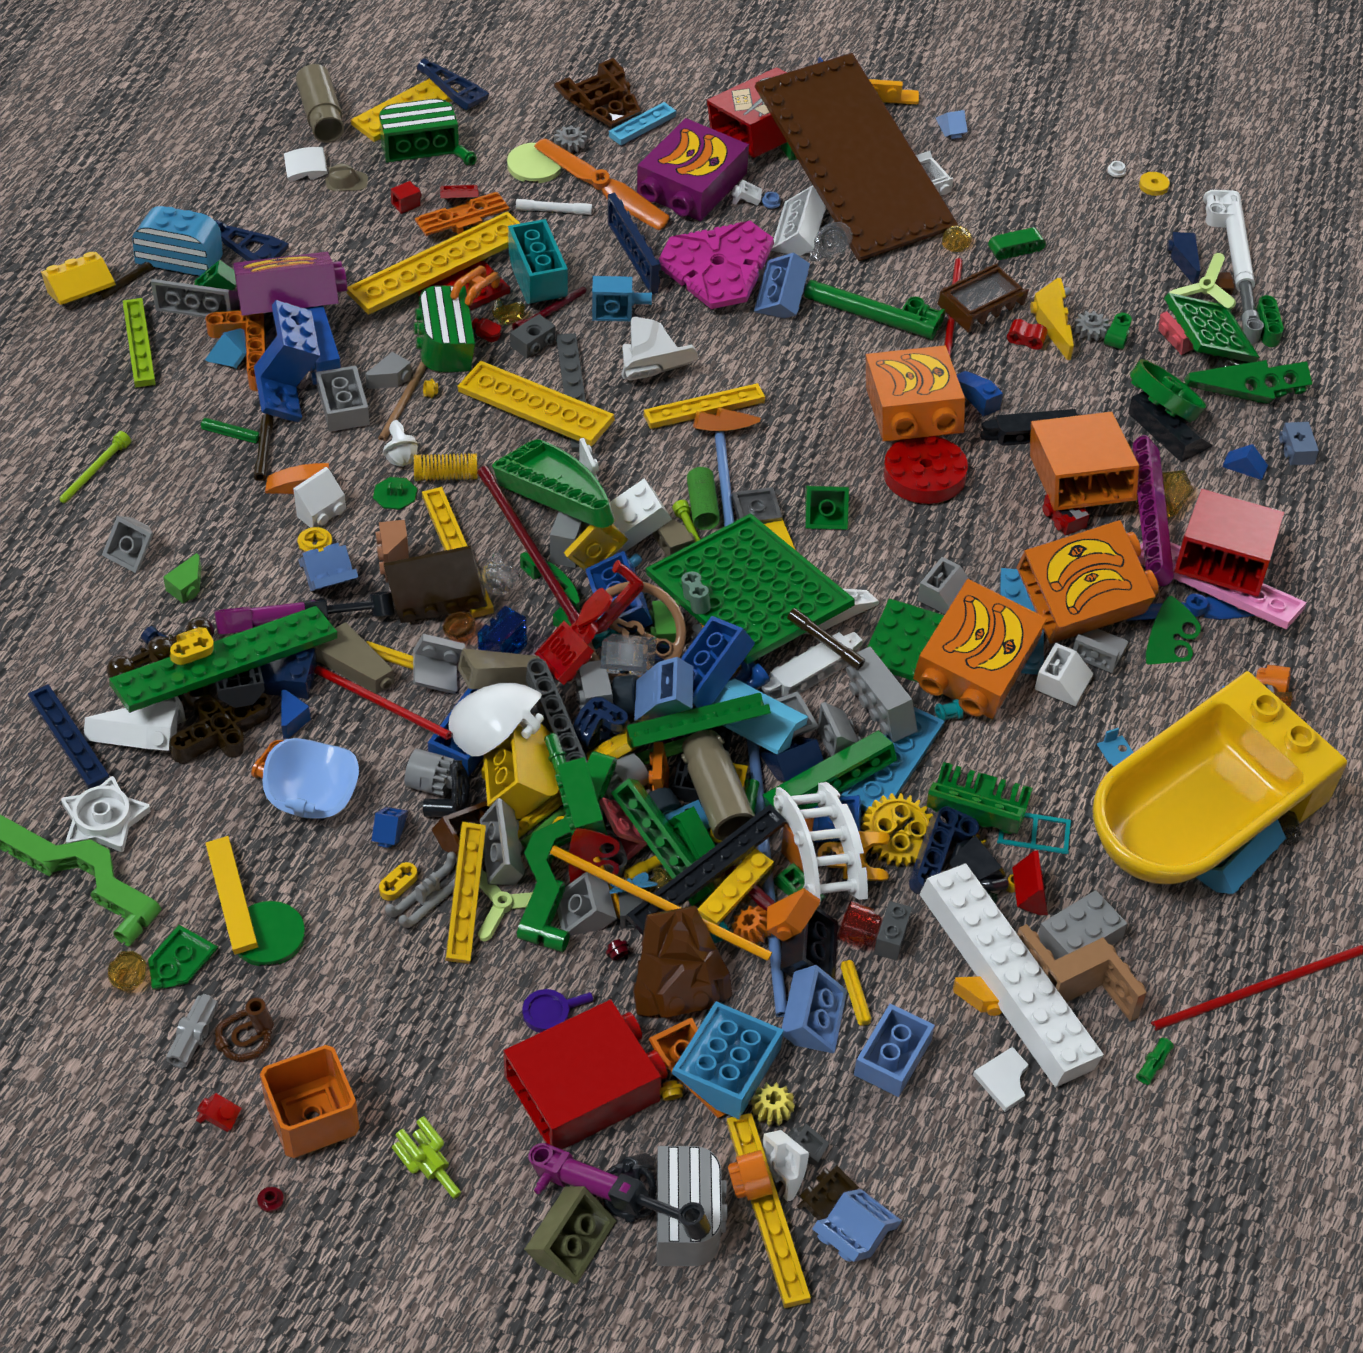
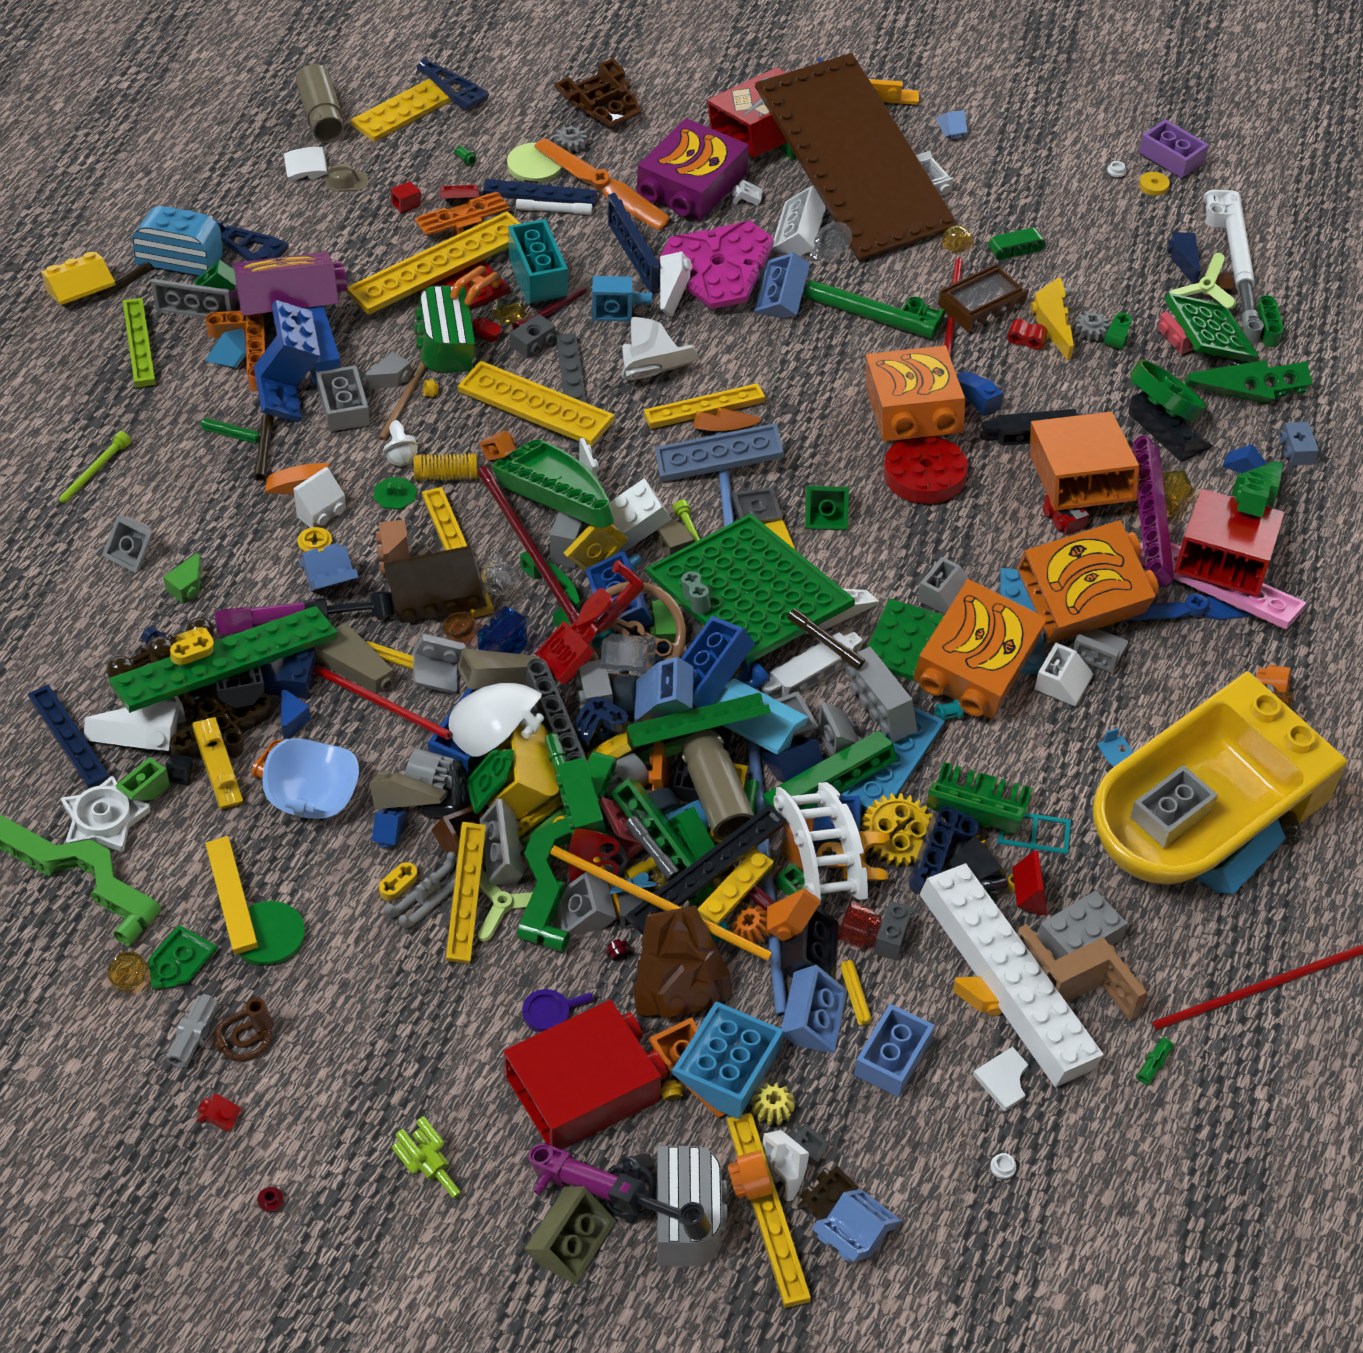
(145, 781): none -> bright green slope
(179, 769): none -> black slope
(217, 763): none -> yellow hinge
(305, 1085): orange plate -> none
(401, 791): none -> dark tan slope
(418, 130): green brick -> none
(489, 778): none -> green tile
(497, 445): none -> orange slope
(539, 192): none -> dark blue plate
(642, 123): medium azure plate -> none
(661, 860): none -> dark grey piece
(673, 280): none -> white slope
(703, 498): bright green piece -> none
(719, 452): none -> sand blue plate
(771, 200): medium blue plate -> none
(1003, 1166): none -> white plate
(1167, 623): green piece -> none
(1173, 148): none -> medium lavender brick
(1173, 806): none -> light grey brick
(1257, 488): none -> green brick

